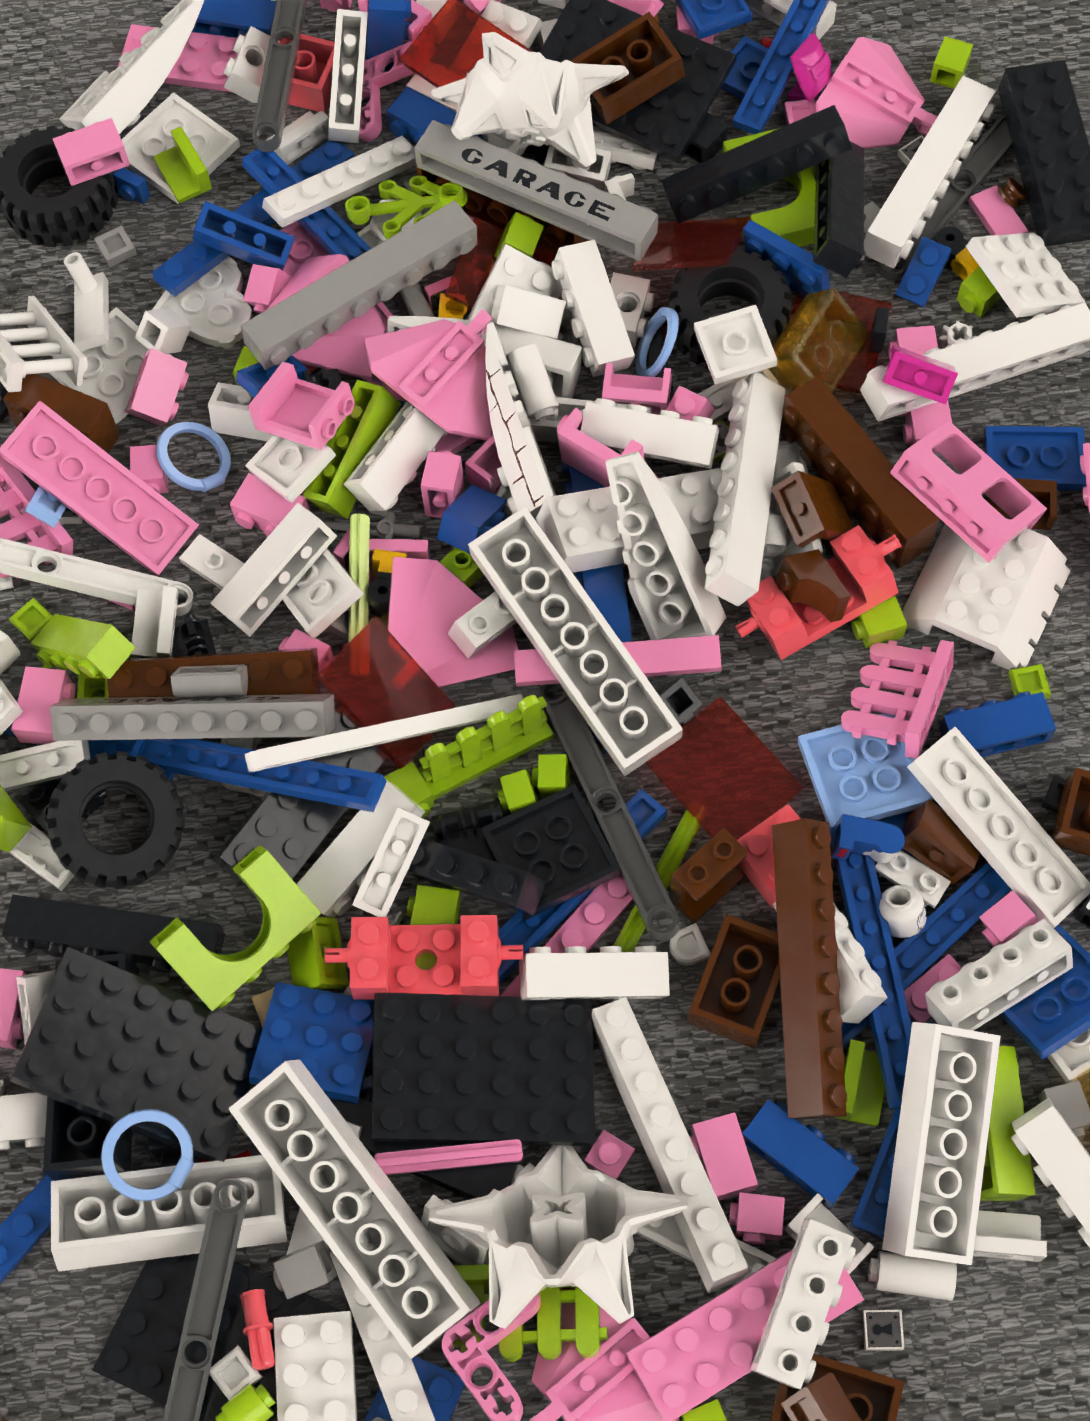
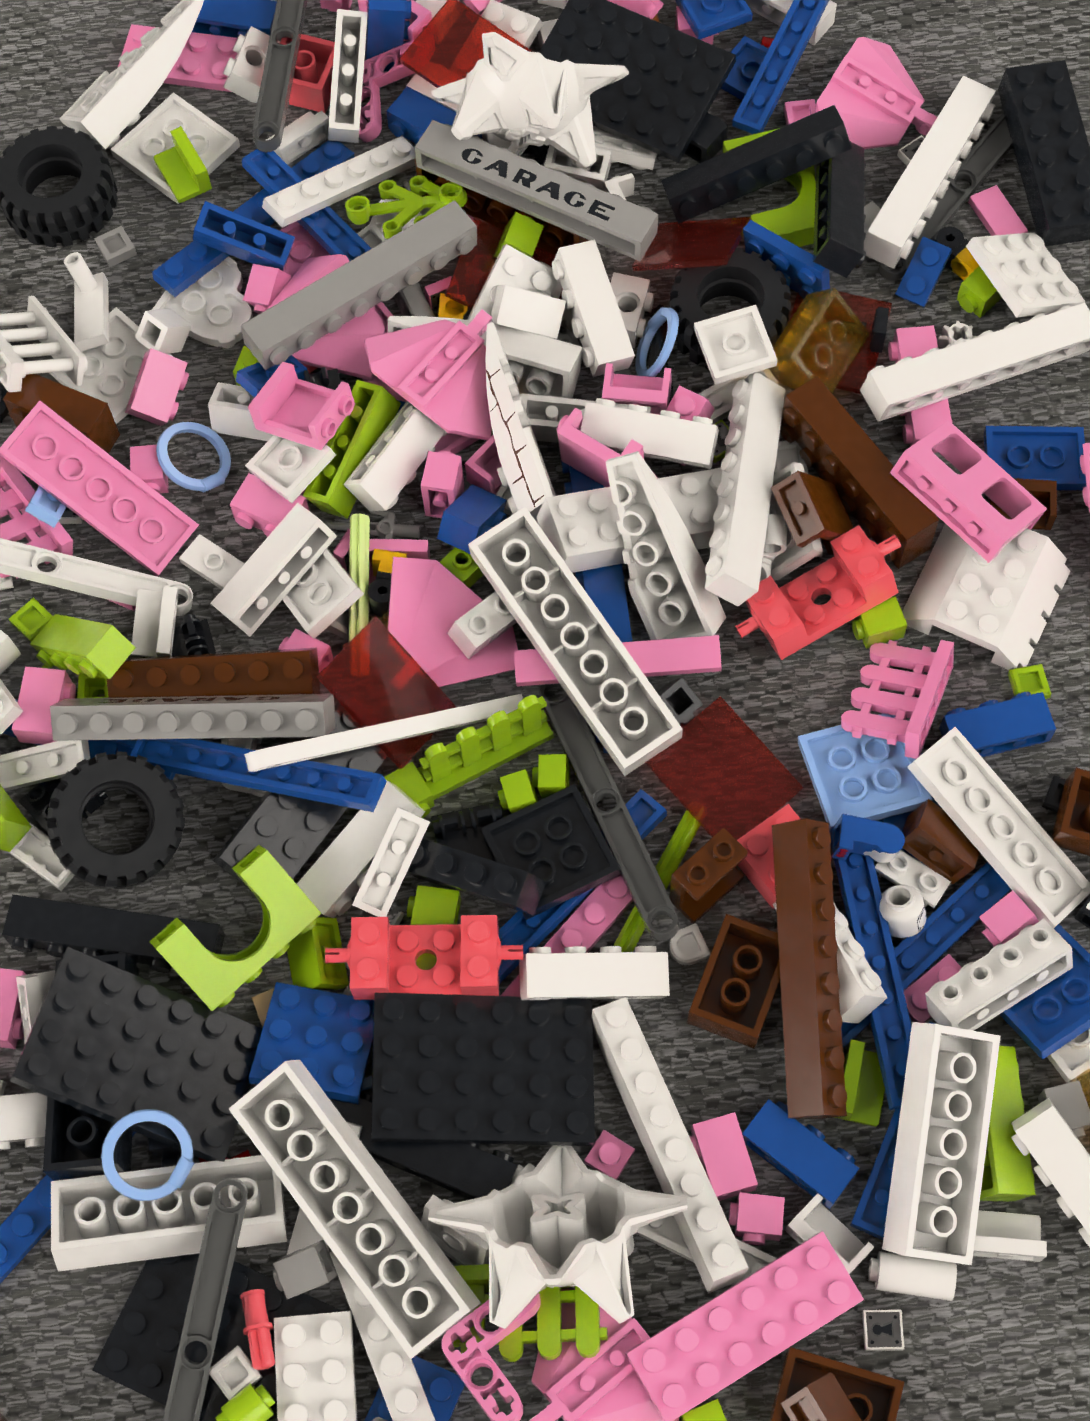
(91, 151): bright pink brick -> none
(131, 186): blue plate -> none
(210, 681): light grey brick -> none
(450, 1157): bright pink axle -> none
(532, 382): white brick -> none
(647, 56): reddish brown brick -> none
(803, 1303): white brick -> none
(811, 69): dark pink piece -> none
(811, 581): reddish brown arch -> none
(920, 374): dark pink panel -> none
(951, 62): lime brick -> none
(1012, 192): reddish brown bush -> none

